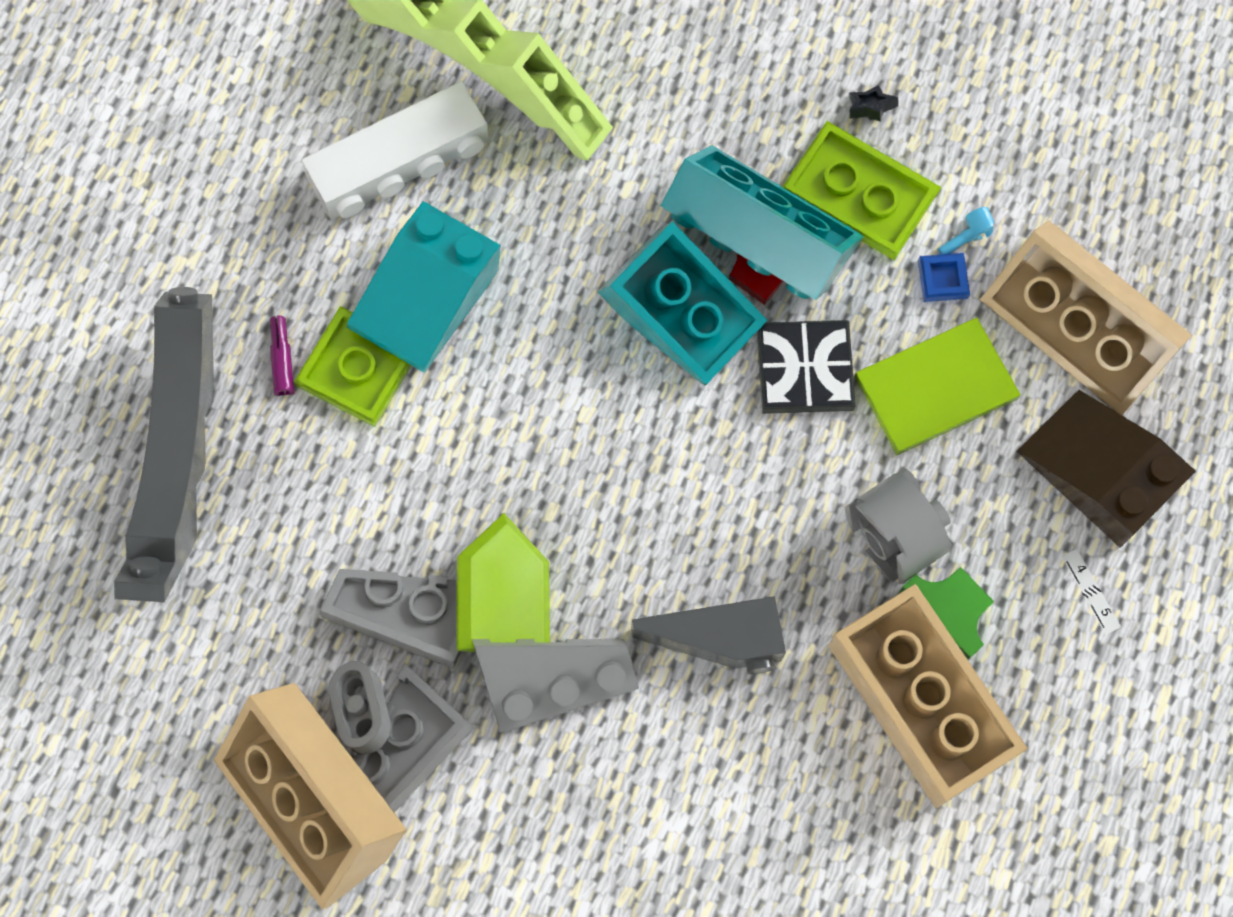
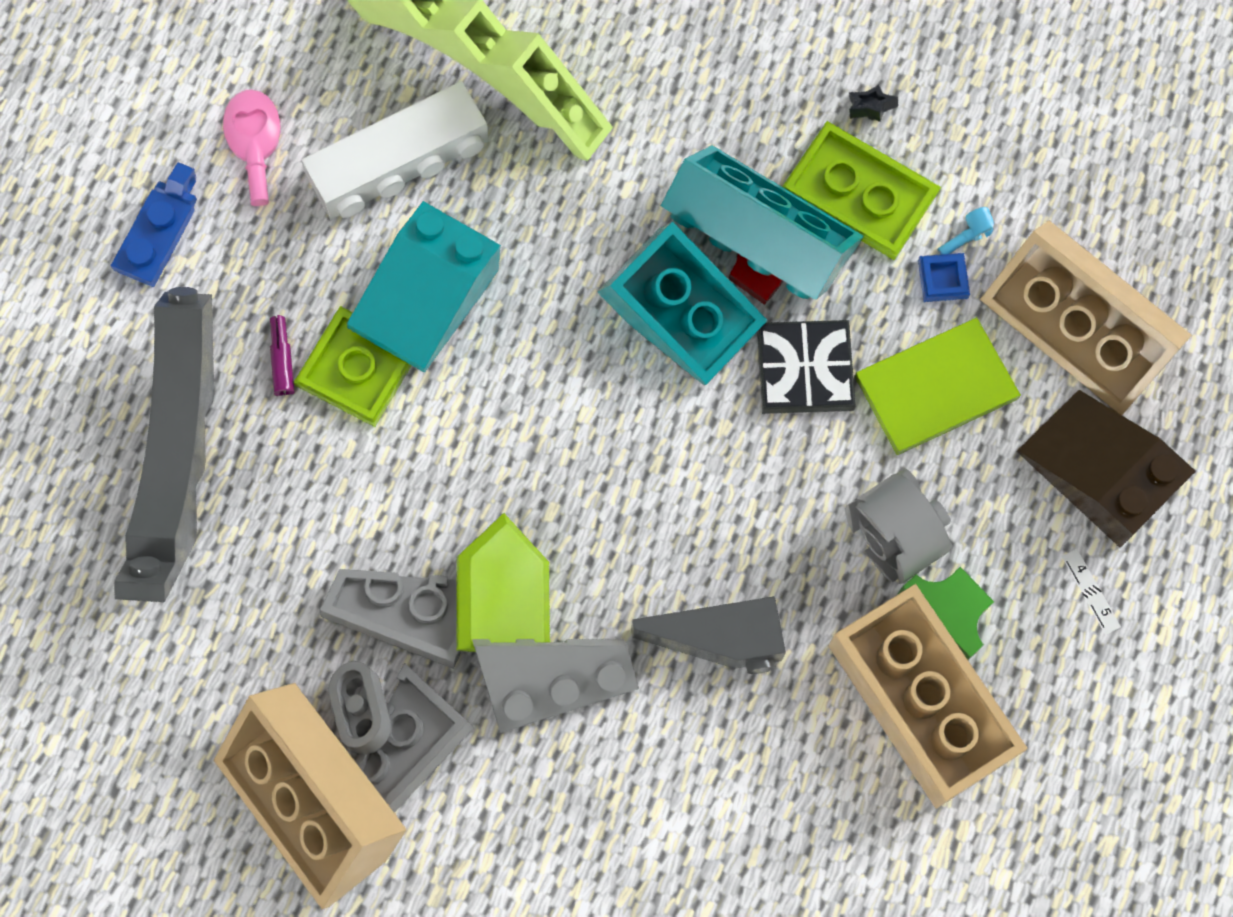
(158, 227): none -> blue hinge
(253, 134): none -> bright pink piece

